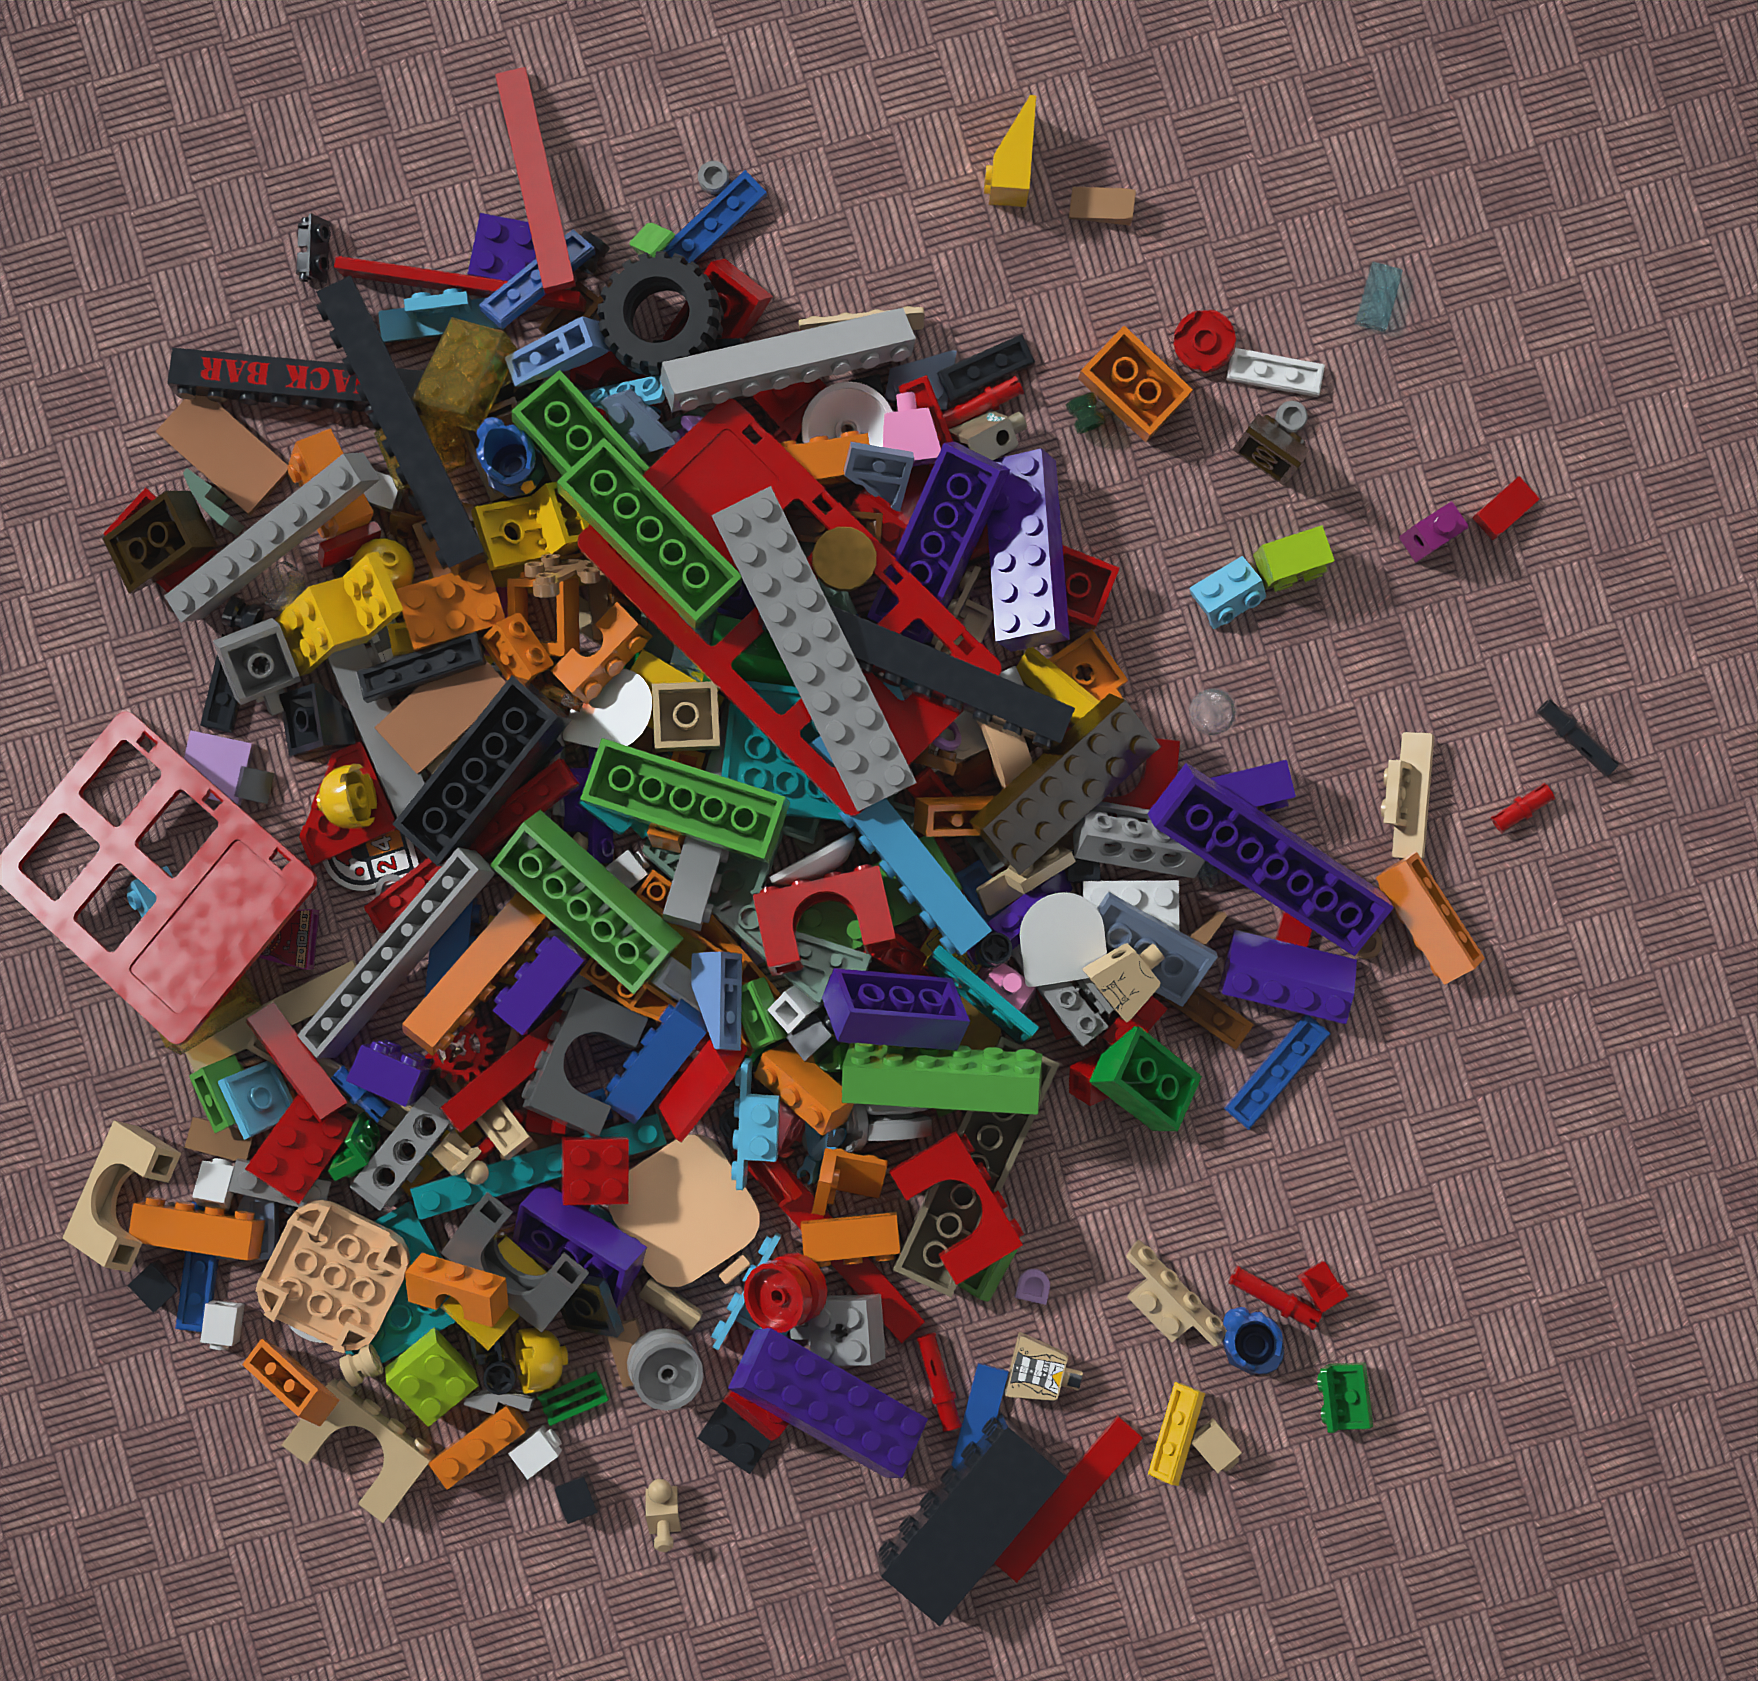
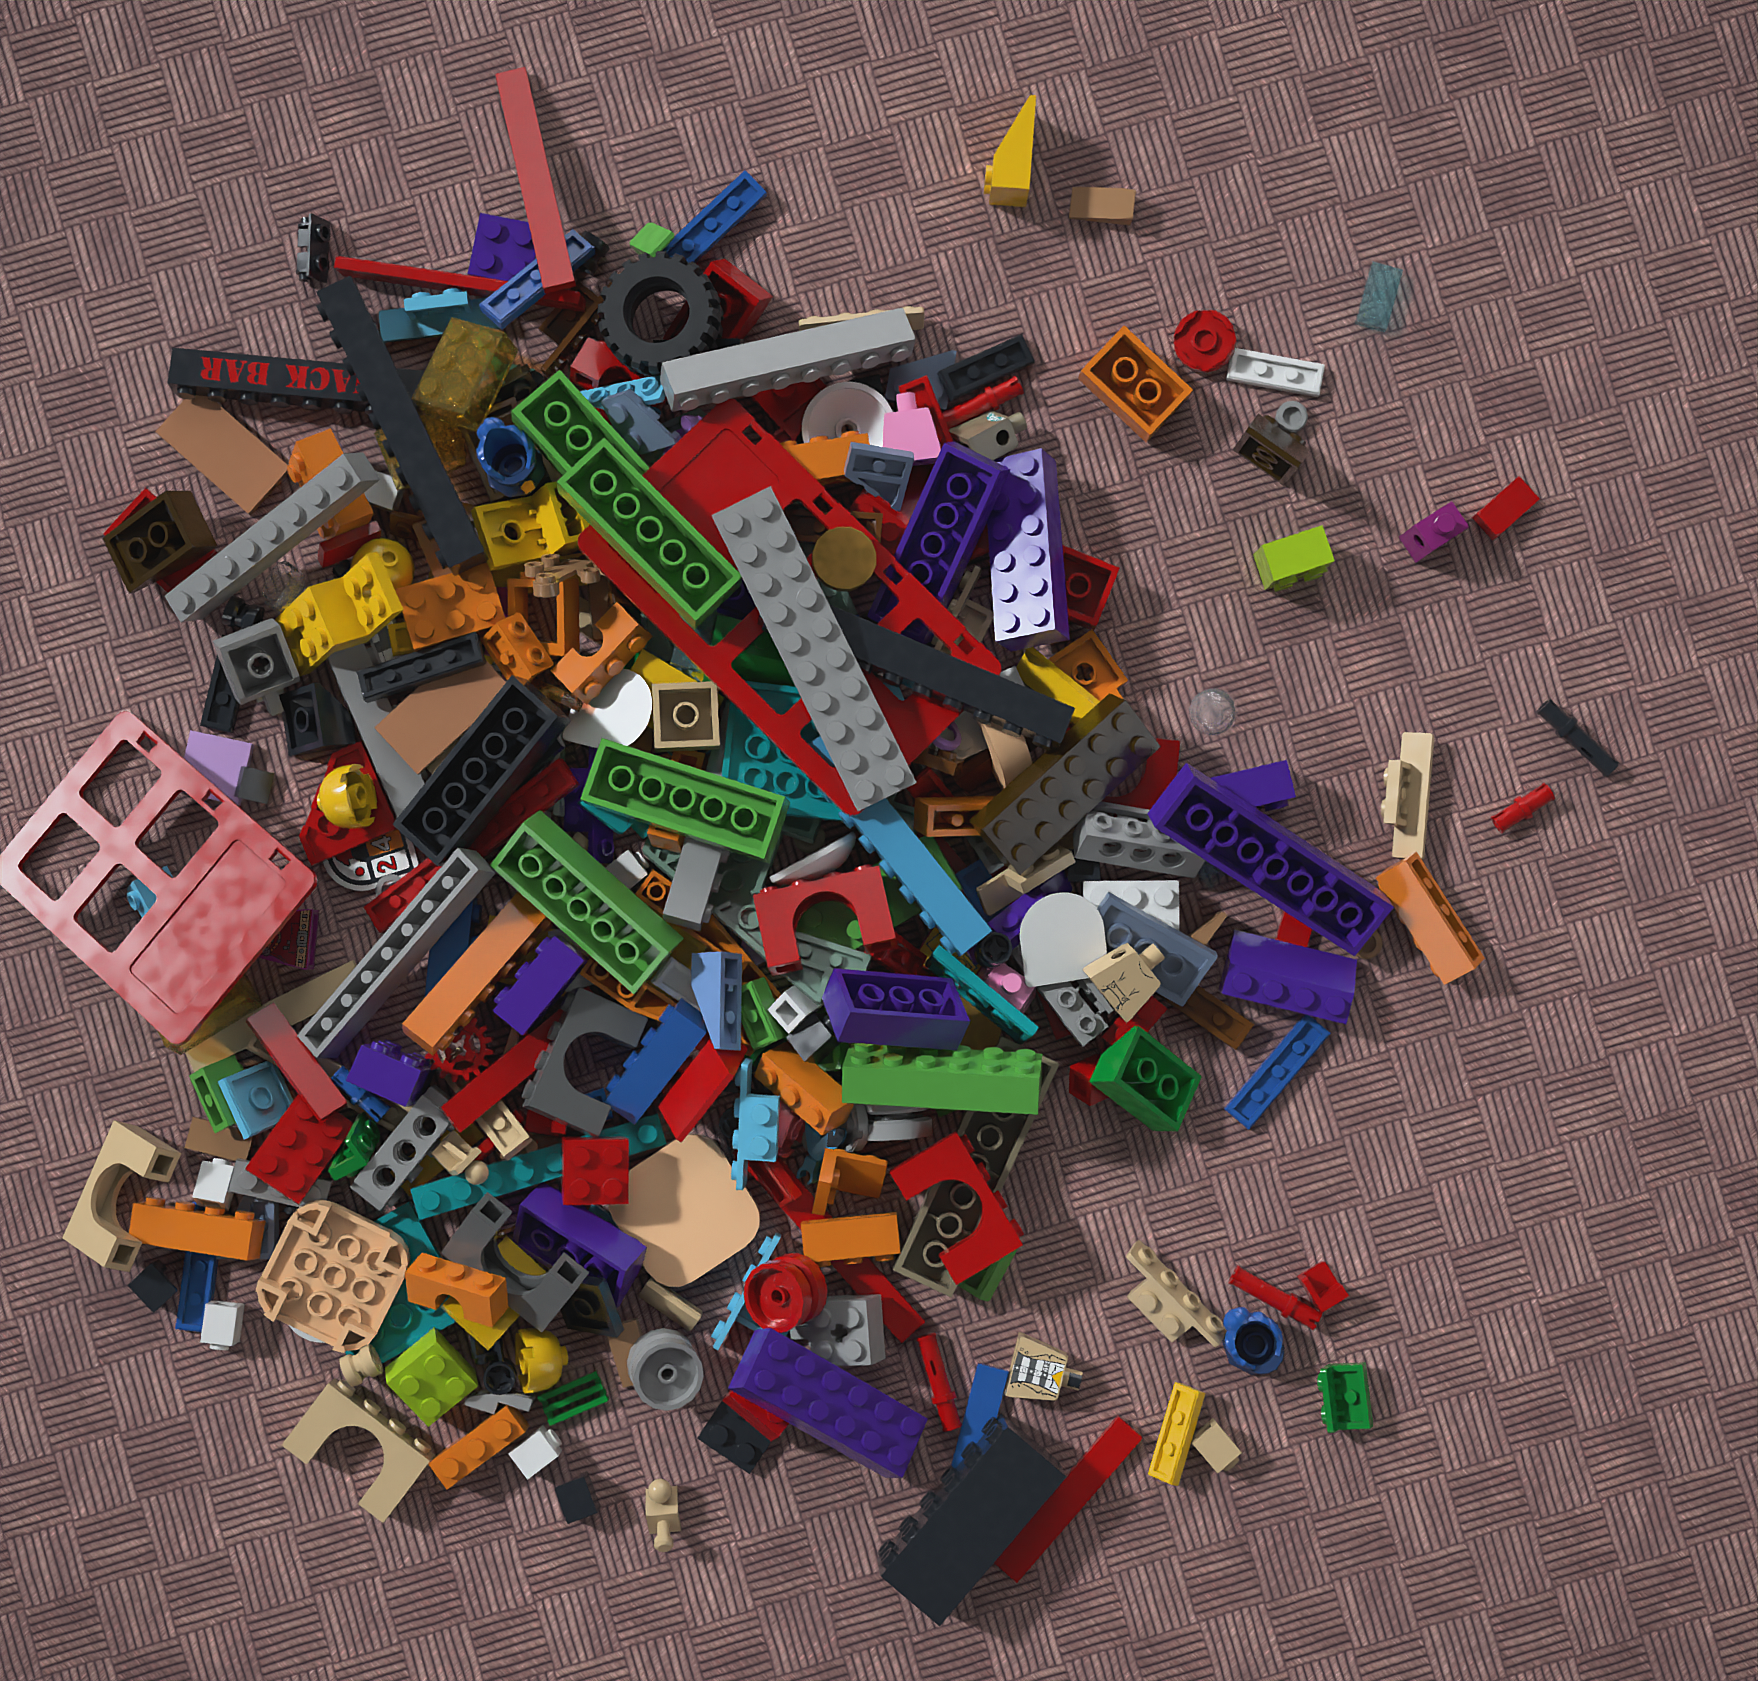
(211, 501): sand green slope -> none
(290, 1382): orange brick -> none
(559, 350): medium blue slope -> none
(713, 177): light grey tile -> none
(735, 1268): light nougat tile -> none
(1033, 1286): lavender tile -> none
(1084, 410): clear green wheel -> none
(1229, 592): medium azure bracket -> none

